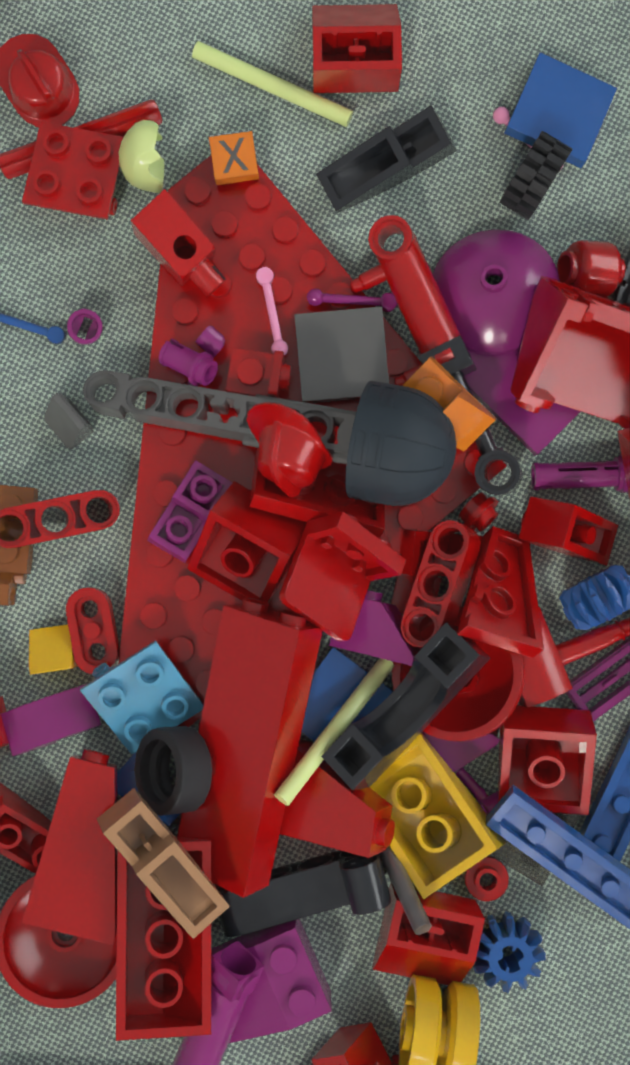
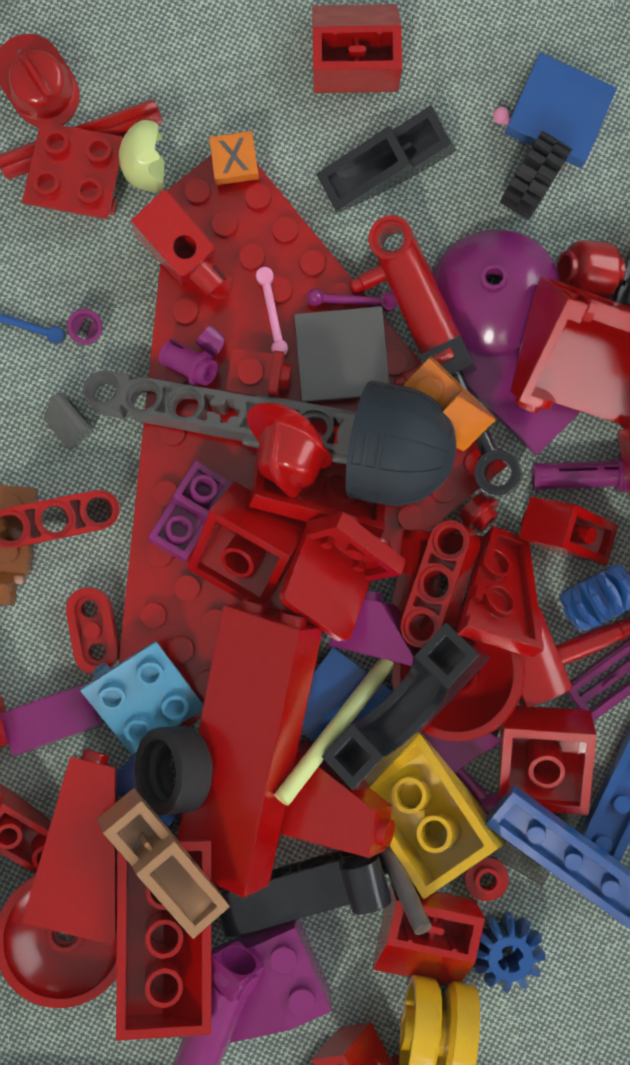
(50, 650): yellow slope -> none
(272, 84): yellowish green bar -> none

